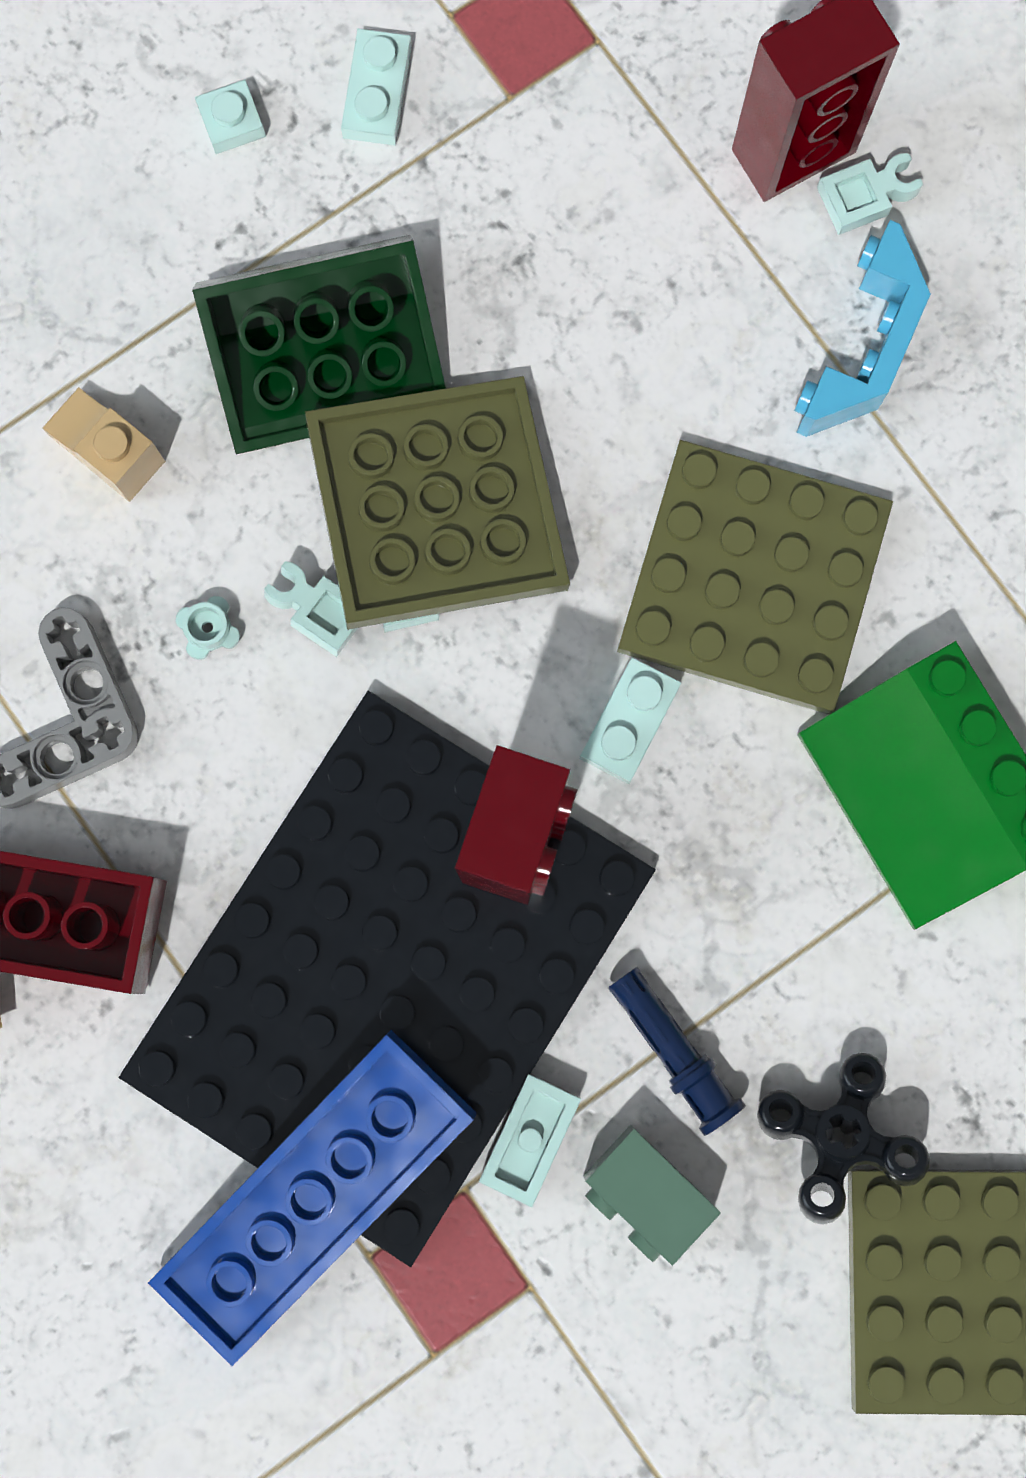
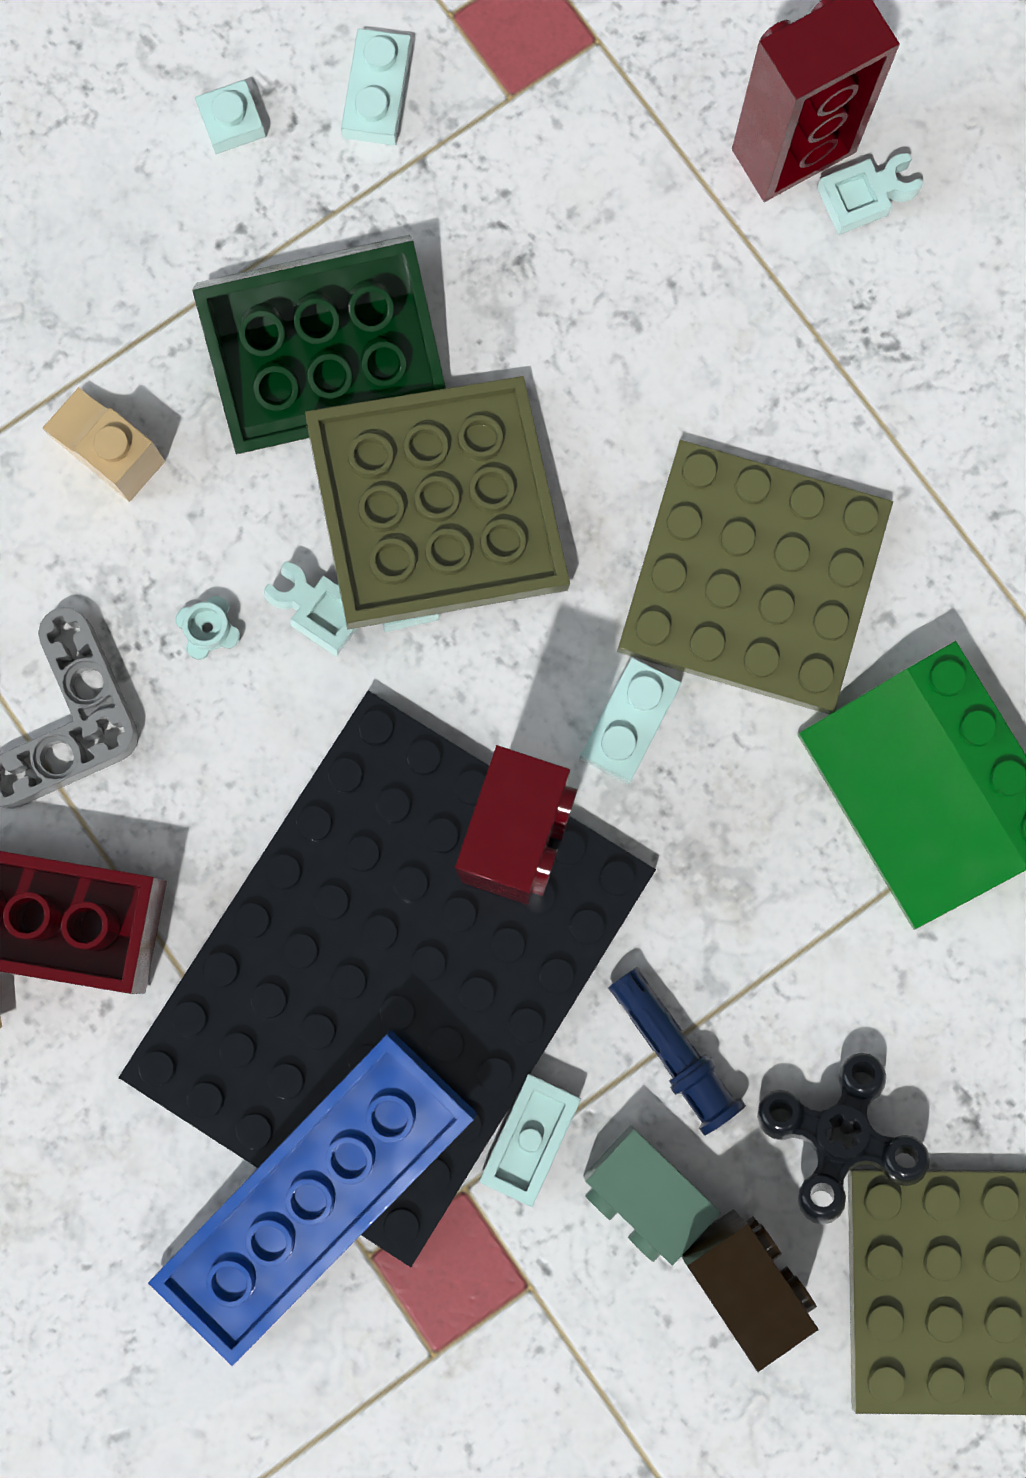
(755, 1299): none -> dark brown brick
(897, 279): medium azure slope -> none

